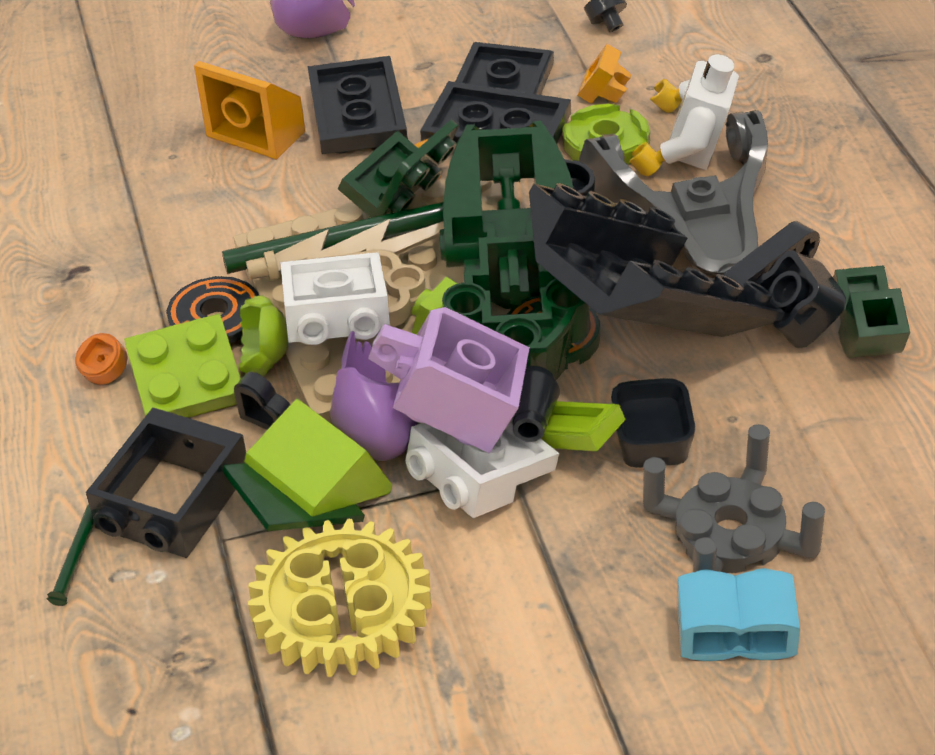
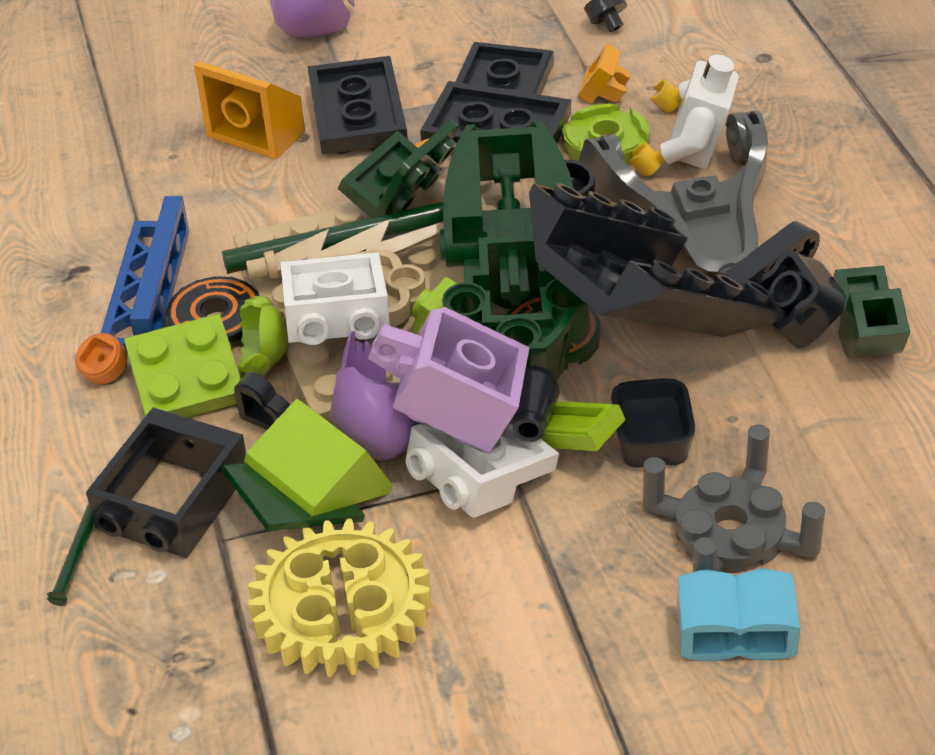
(159, 275): none -> blue fence

